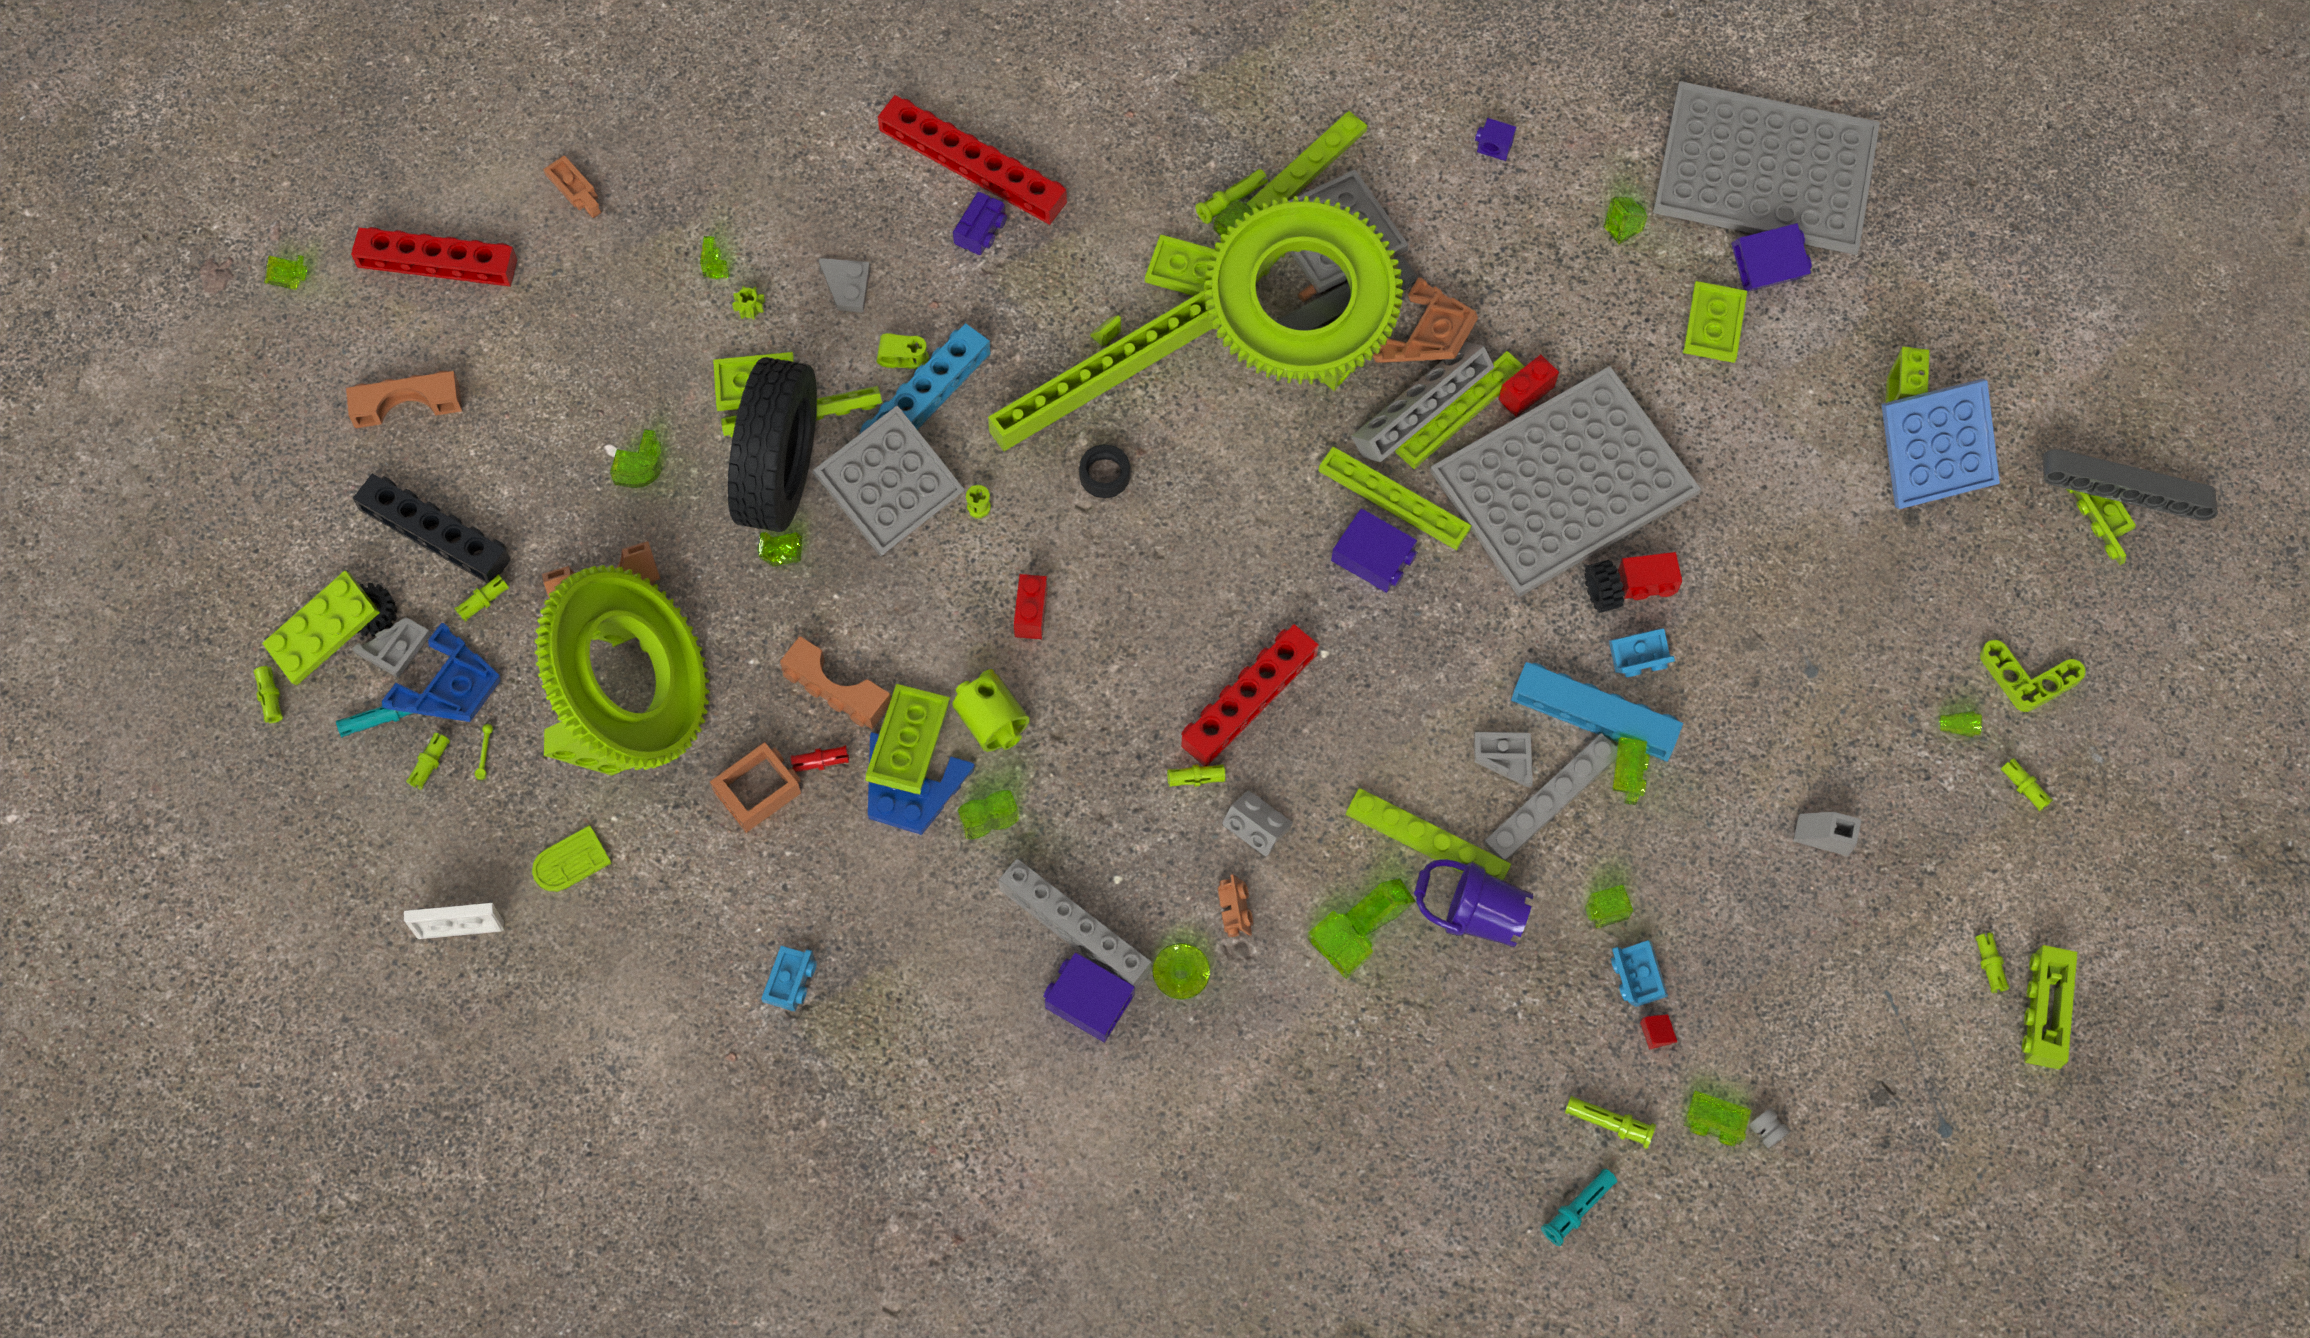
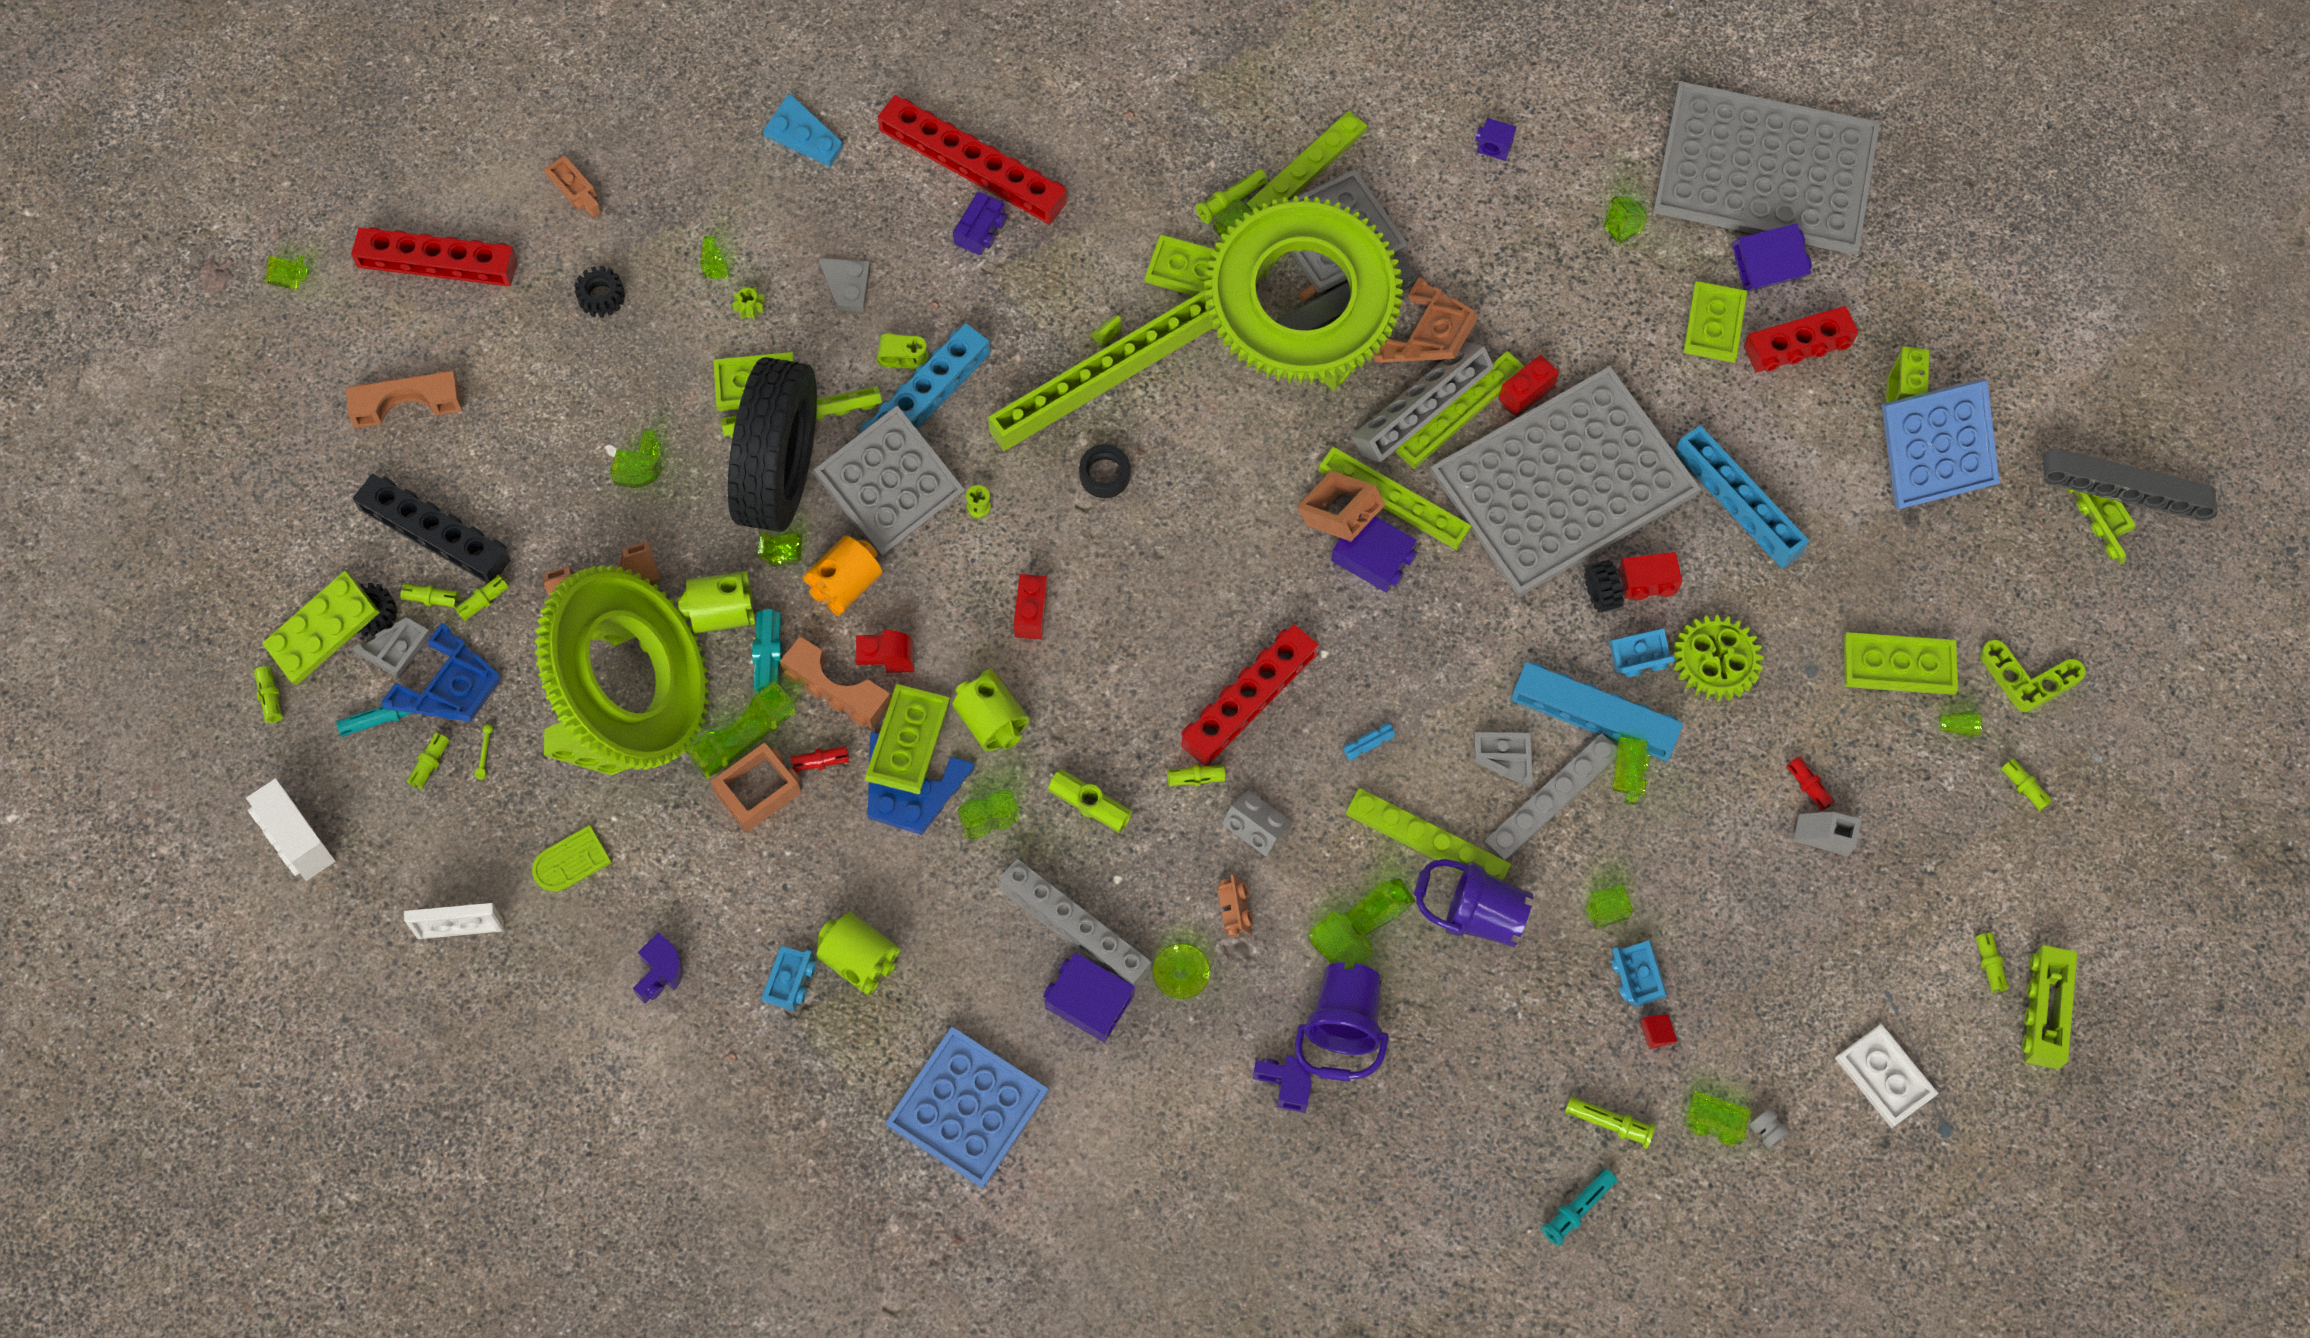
(288, 831): none -> white brick
(430, 595): none -> lime pin
(593, 280): none -> black tyre
(664, 966): none -> dark purple brick
(718, 602): none -> lime cylinder
(719, 748): none -> clear neon green arch
(767, 649): none -> teal piece
(802, 132): none -> dark azure wing
(843, 574): none -> light orange cylinder
(856, 951): none -> lime cylinder
(891, 648): none -> red brick
(967, 1107): none -> medium blue plate
(1104, 810): none -> lime piece
(1293, 1079): none -> dark purple brick
(1345, 1020): none -> dark purple piece
(1347, 523): none -> nougat window
(1369, 741): none -> dark azure axle
(1693, 661): none -> lime gear
(1741, 497): none -> dark azure brick
(1810, 329): none -> red brick
(1810, 783): none -> red pin
(1886, 1075): none -> white tile
(1900, 663): none -> lime plate

